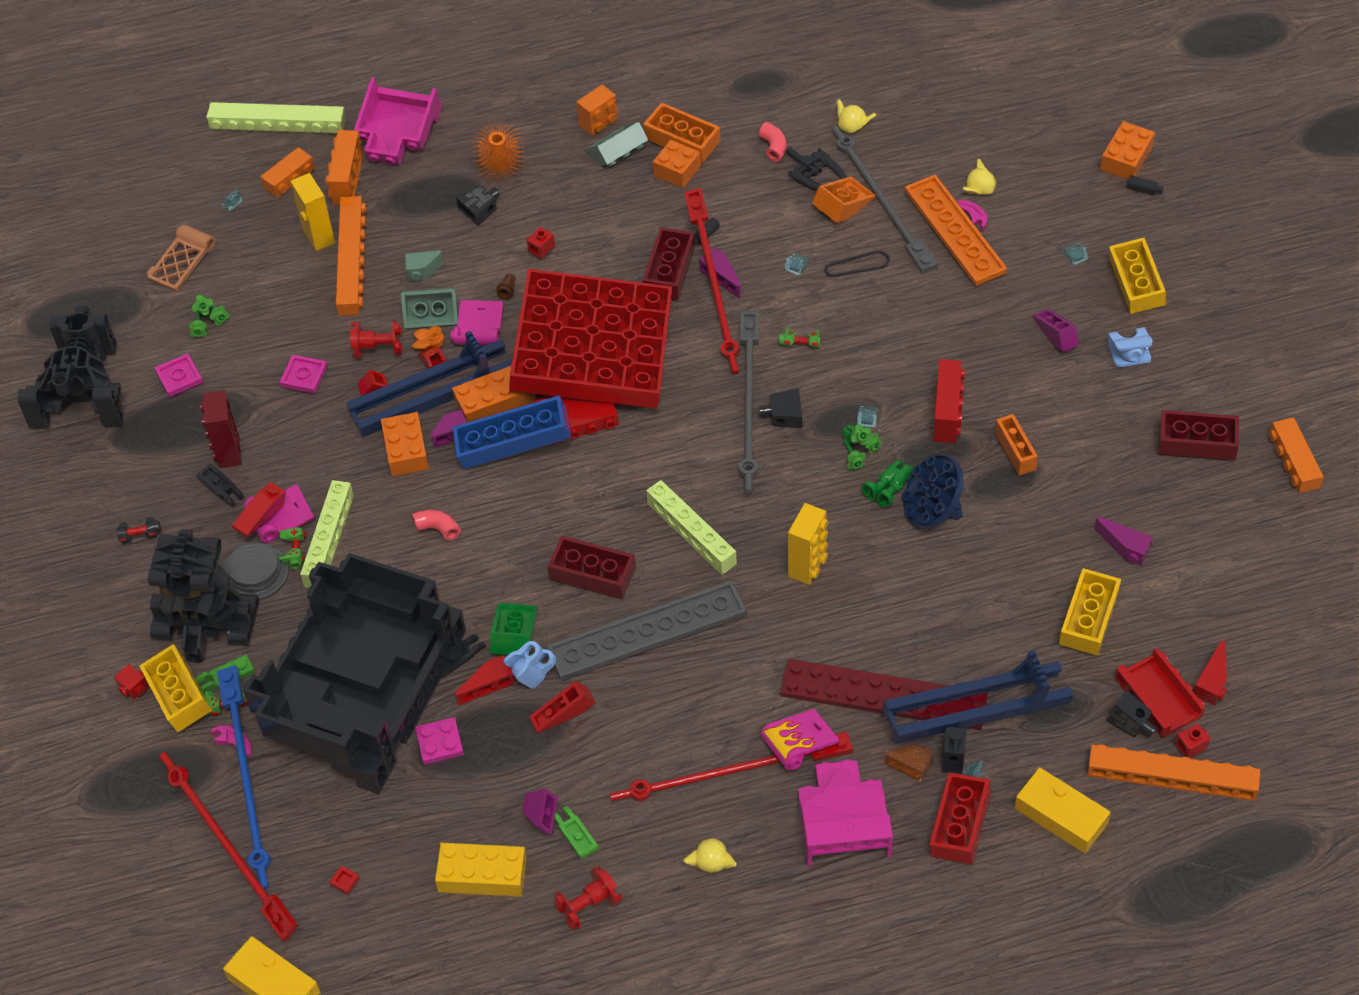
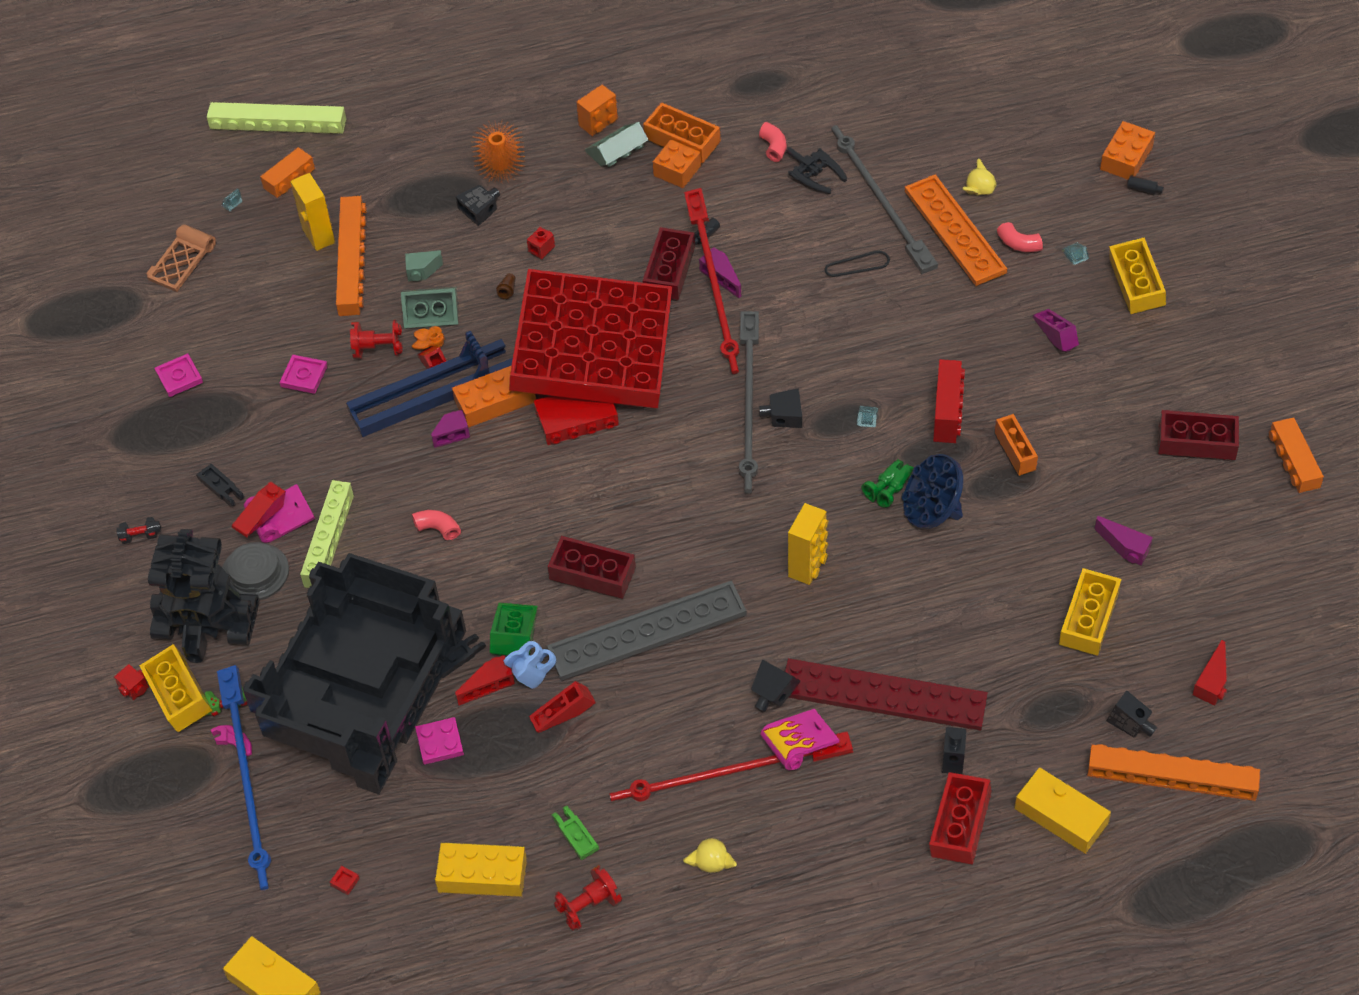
(75, 371): black connector -> none
(204, 305): bright green plant -> none
(221, 429): dark red brick -> none
(245, 670): bright green hinge -> none
(273, 908): red bar -> none
(294, 556): bright green piece -> none
(345, 165): orange brick -> none
(371, 382): red brick -> none
(395, 121): dark pink panel -> none
(404, 444): orange brick -> none
(481, 318): dark pink door -> none
(511, 432): blue brick -> none
(541, 809): magenta slope -> none
(691, 527): yellowish green brick -> none
(772, 685): none -> black torso
(790, 338): bright green piece -> none
(796, 263): clear light blue slope -> none
(842, 198): orange slope -> none
(843, 812): dark pink panel -> none
(852, 117): light yellow piece -> none
(864, 436): bright green plant -> none
(910, 760): clear orange slope -> none
(974, 769): clear light blue slope -> none
(977, 214): dark pink piece -> none
(1019, 241): none -> coral cylinder
(1026, 672): dark blue piece -> none
(1130, 350): light blue piece -> none
(1162, 691): red panel -> none
(1192, 741): red brick -> none

